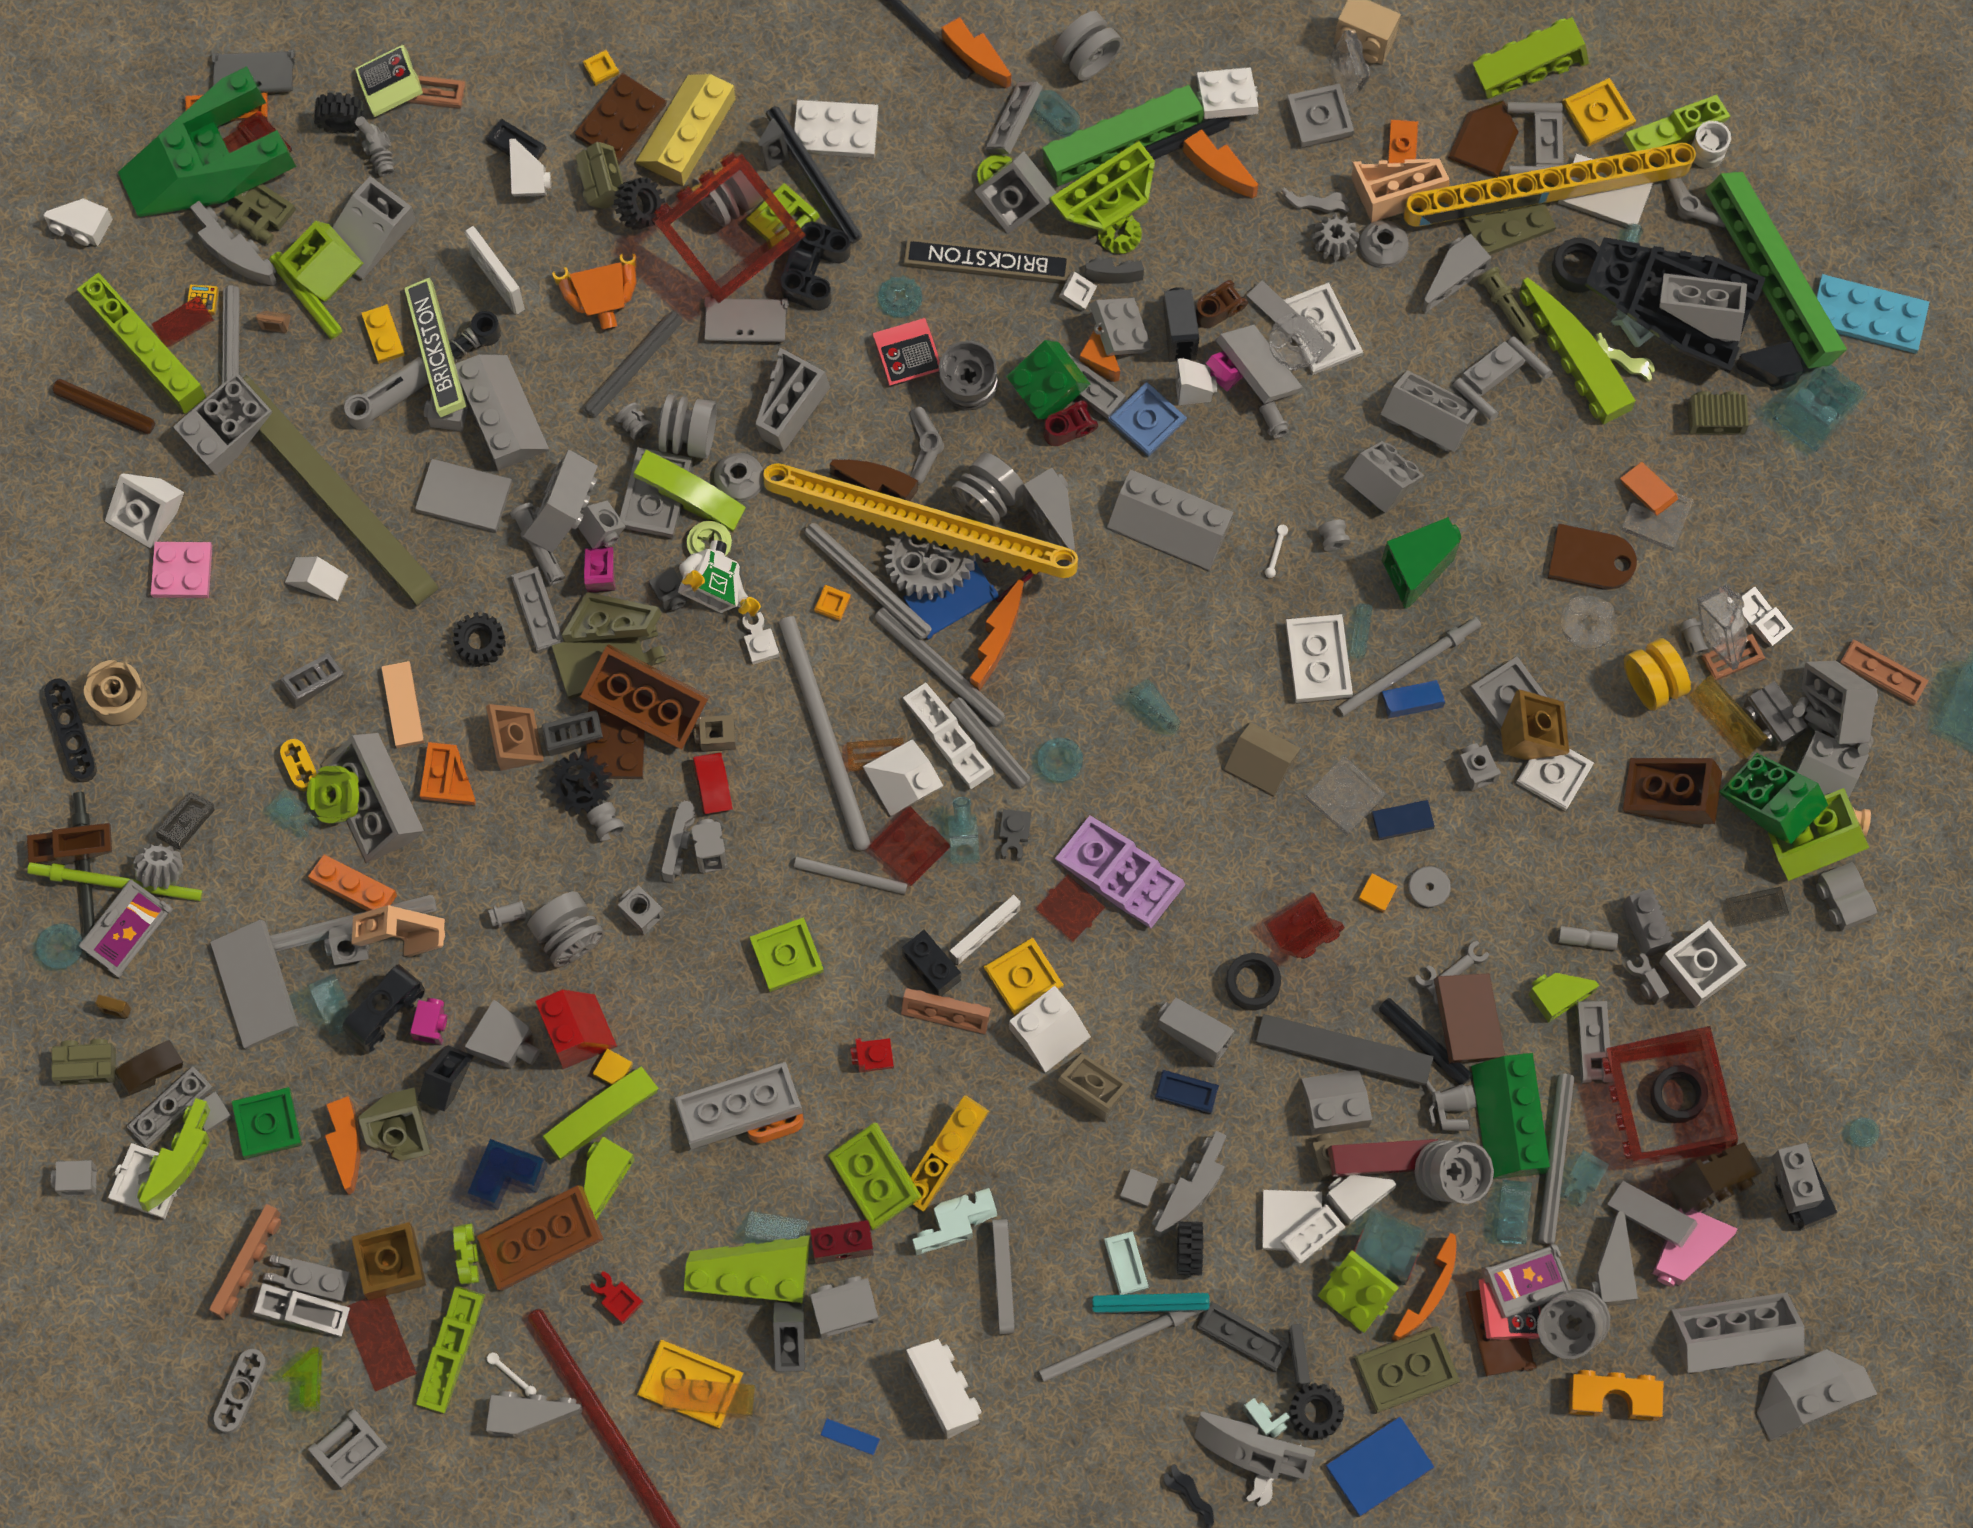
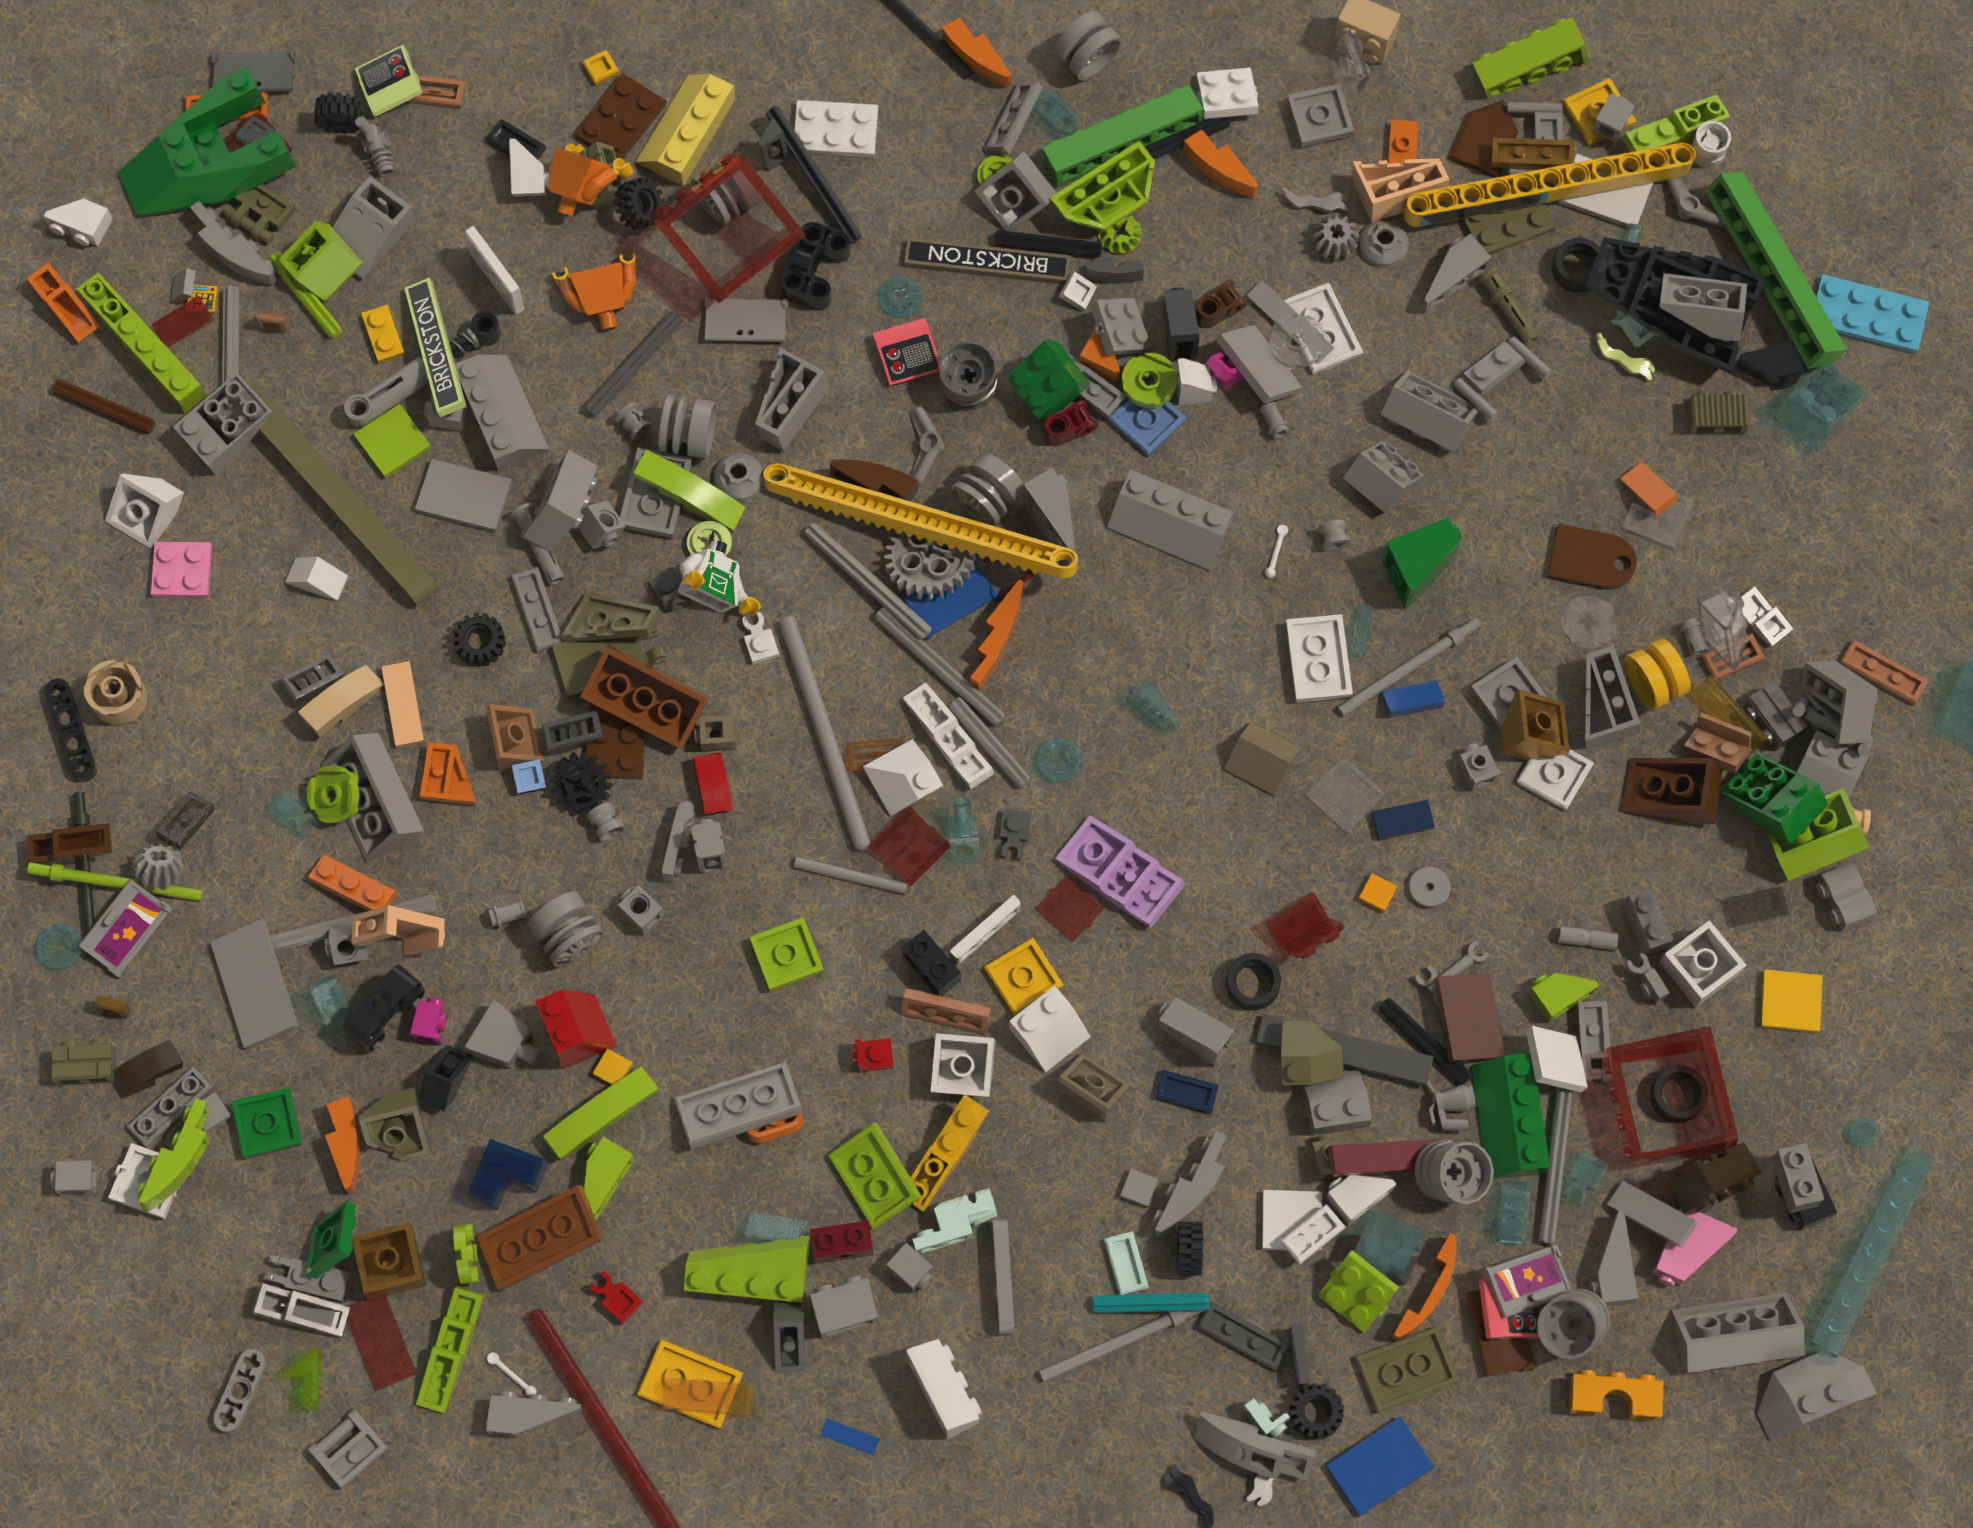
(62, 302): none -> orange slope
(183, 285): none -> light grey tile
(241, 1273): nougat plate -> none
(253, 130): none -> clear light blue tile
(292, 767): yellow beam -> none
(331, 1240): none -> green plate
(340, 700): none -> tan slope
(392, 441): none -> lime tile
(528, 776): none -> light blue plate
(581, 177): none -> orange torso
(599, 569): dark pink slope -> none
(767, 223): lime plate -> none
(832, 603): light orange tile -> none
(910, 1268): none -> light grey brick
(962, 1065): none -> white slope
(1048, 243): none -> black axle
(1154, 395): none -> lime plate
(1309, 1054): none -> olive slope
(1532, 153): none -> pearl gold plate
(1556, 1059): none -> white tile
(1580, 354): lime slope -> none
(1608, 700): none -> light grey wedge
(1613, 117): none -> light grey brick
(1720, 741): none -> medium nougat bracket
(1791, 1001): none -> yellow tile
(1872, 1251): none -> clear light blue tile

